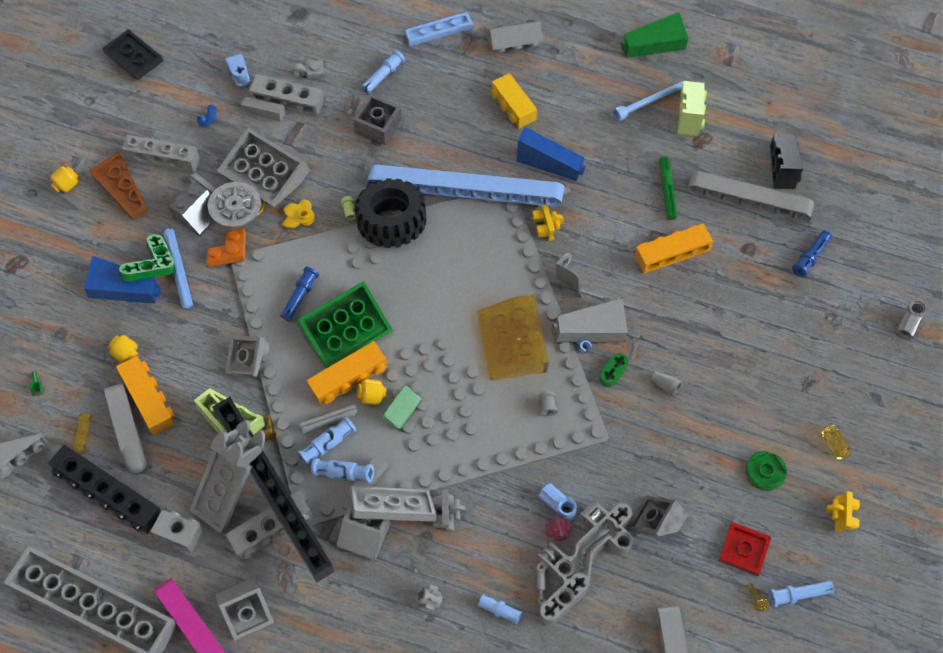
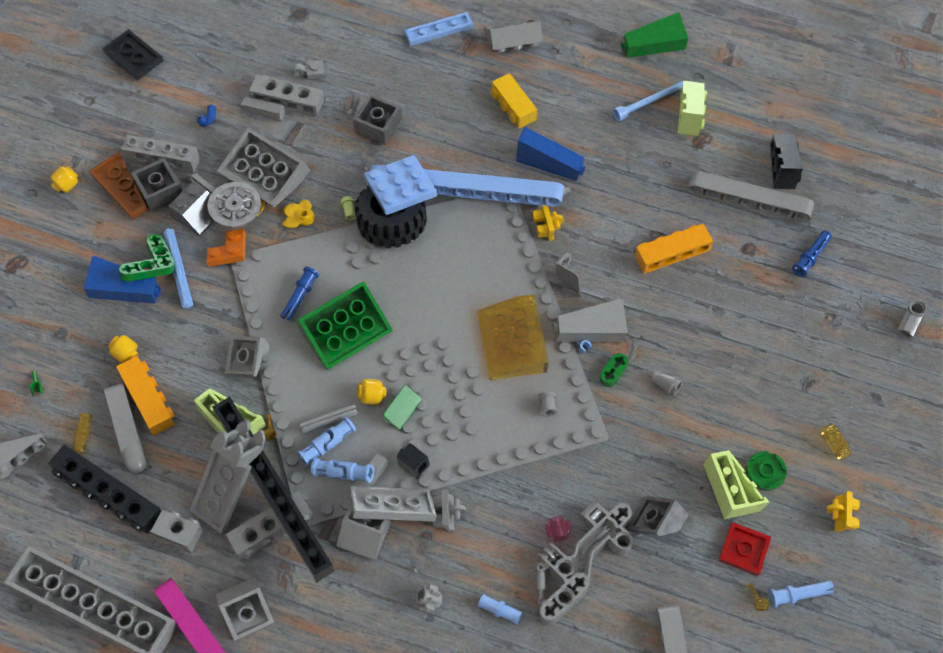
(157, 184): none -> flat silver brick
(238, 70): light blue piece -> none
(347, 373): light orange brick -> none
(388, 66): light blue pin -> none
(400, 184): none -> light blue plate
(412, 460): none -> black brick
(557, 501): light blue piece -> none
(668, 190): green axle -> none
(732, 487): none -> yellowish green wedge

